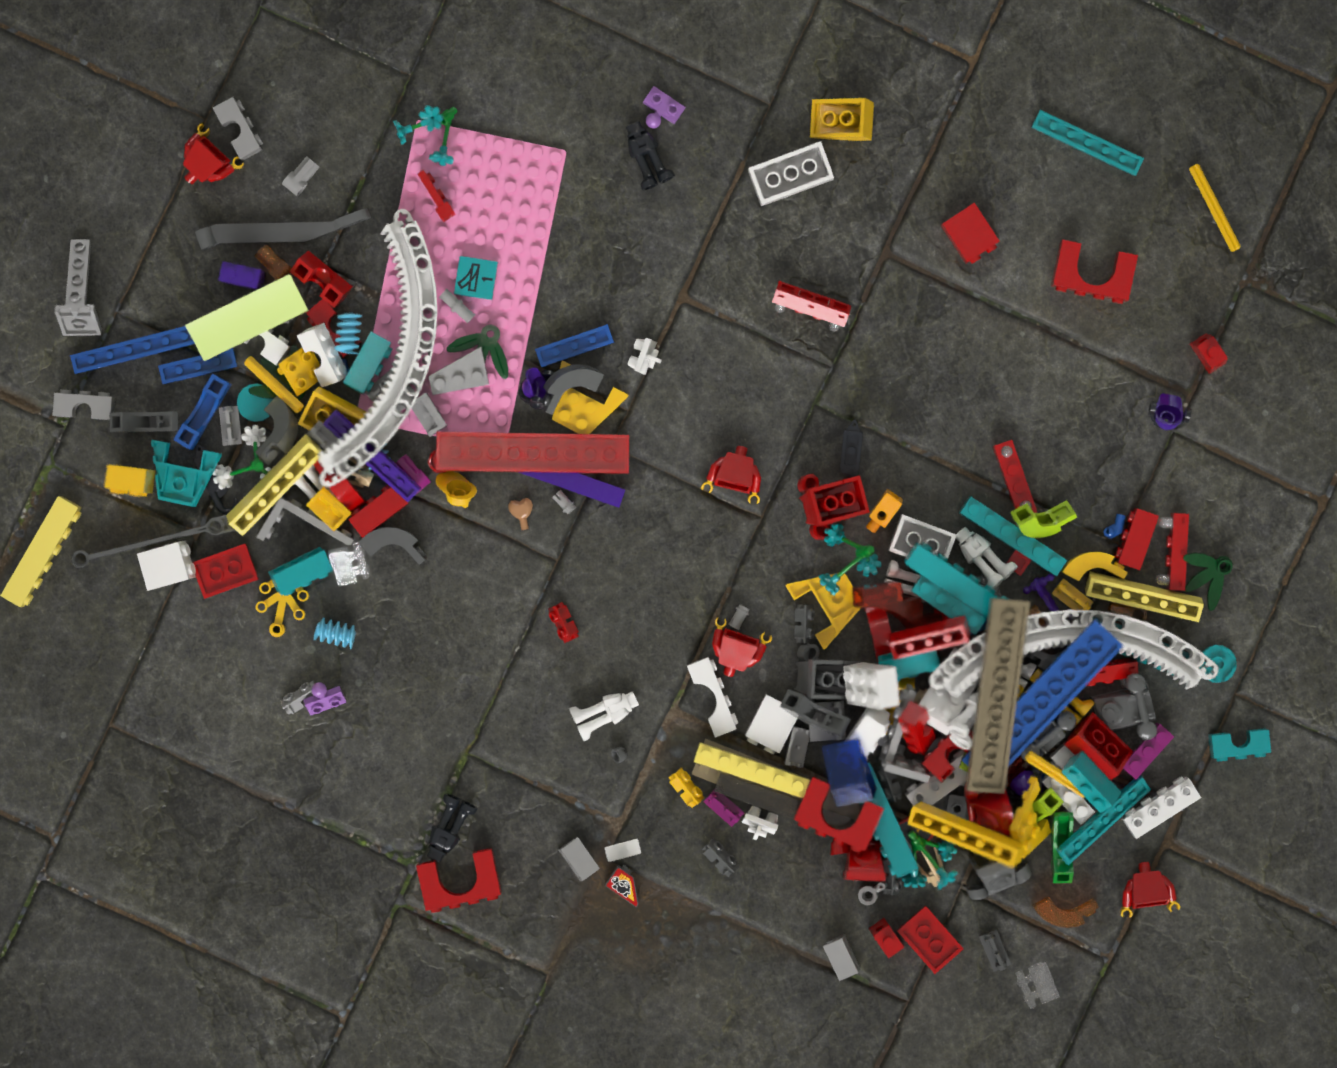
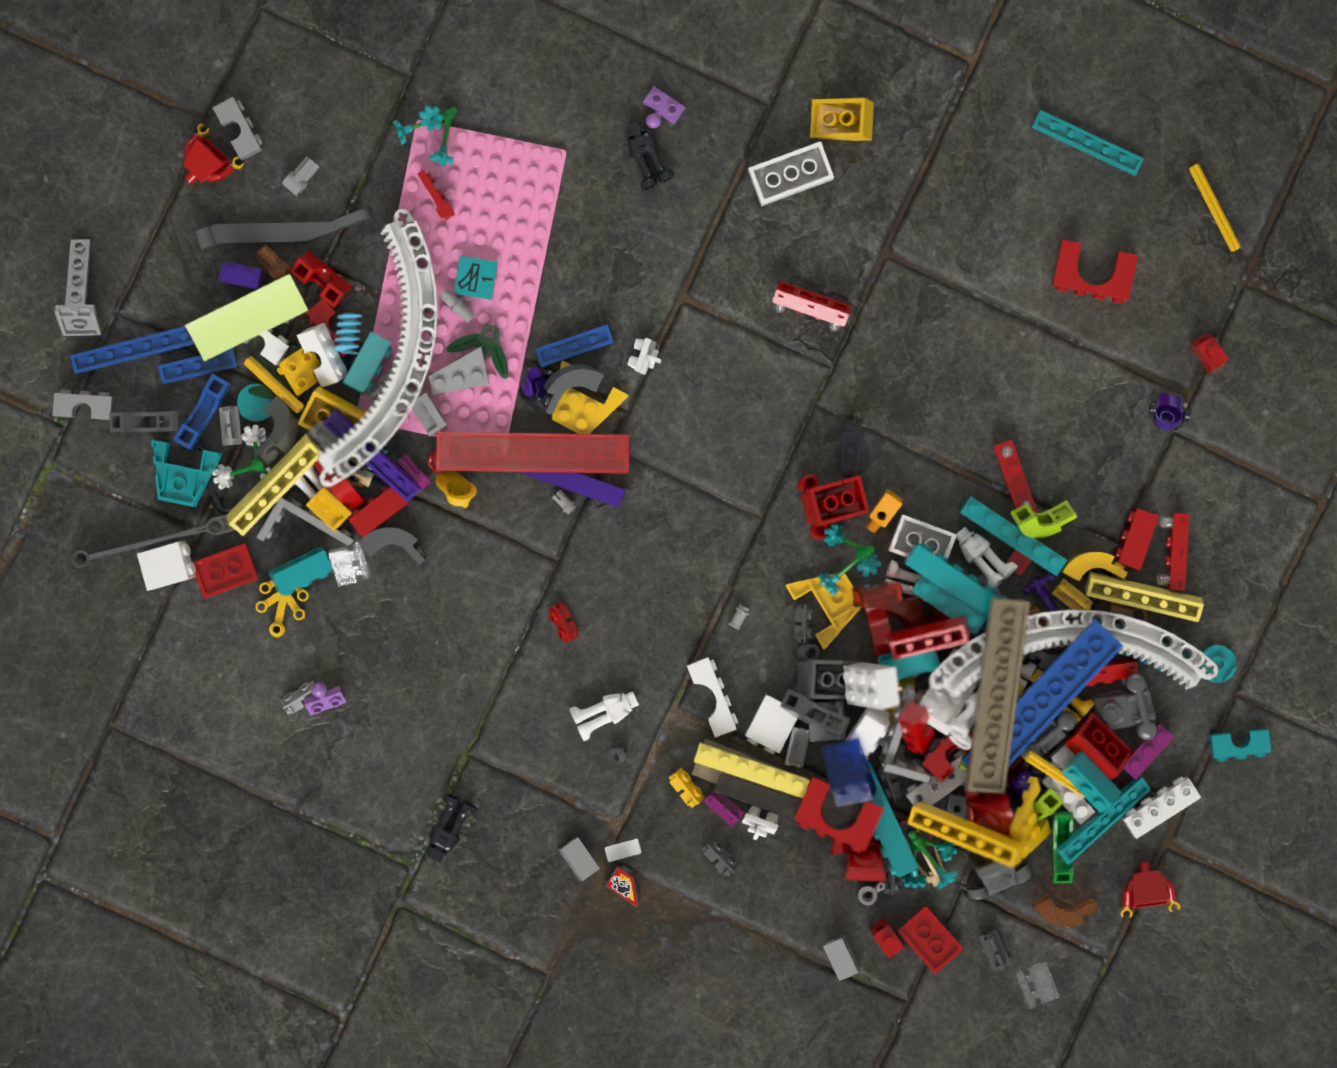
(41, 551): light yellow brick -> none
(124, 479): yellow brick -> none
(335, 633): medium azure piece -> none
(437, 896): red arch -> none
(521, 511): medium nougat rock -> none
(735, 473): red torso -> none
(736, 649): torso -> none
(970, 234): red brick -> none
(1115, 529): blue arm -> none
(1212, 571): dark green plant -> none

